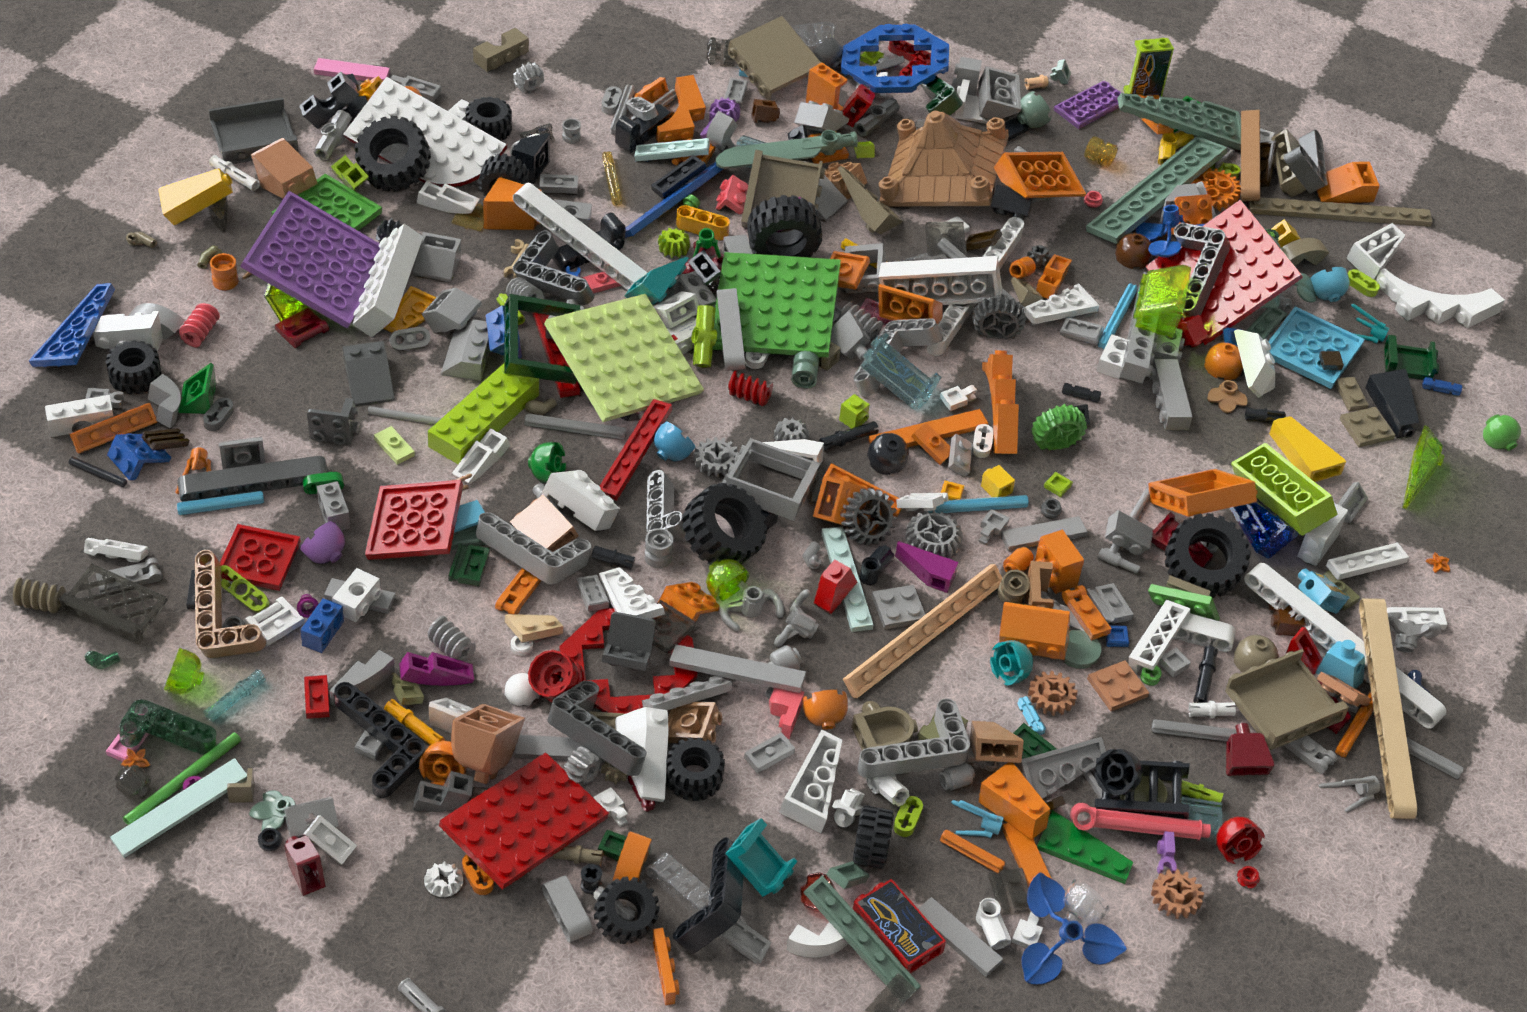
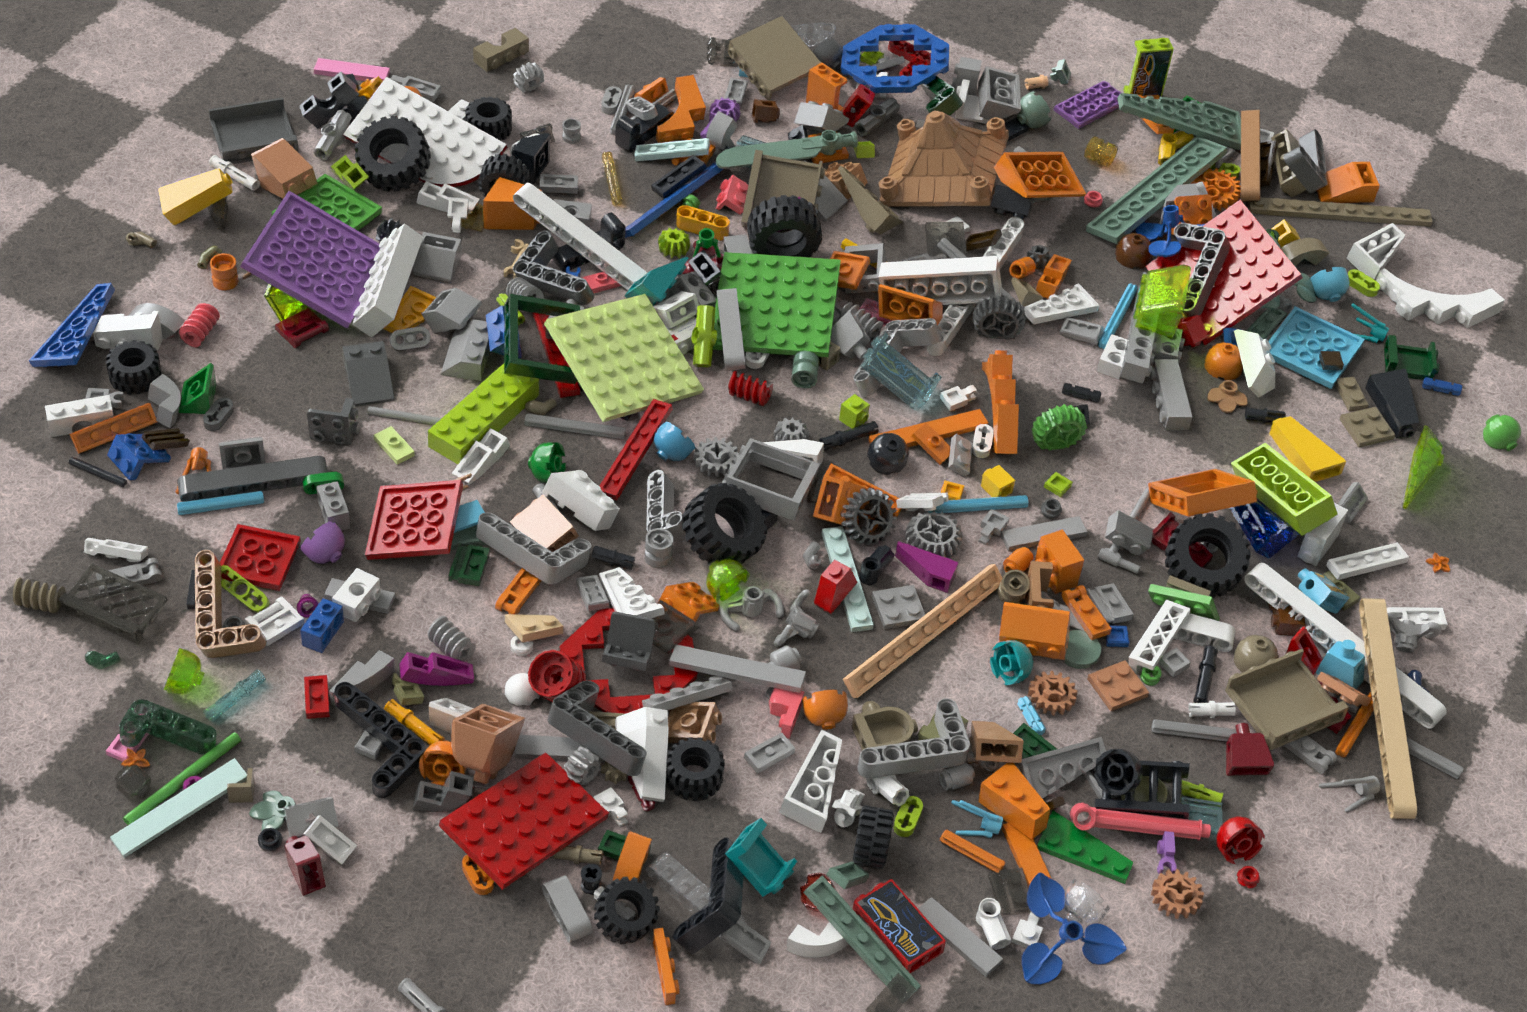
(439, 887): white gear -> none
(457, 210): none -> white plate

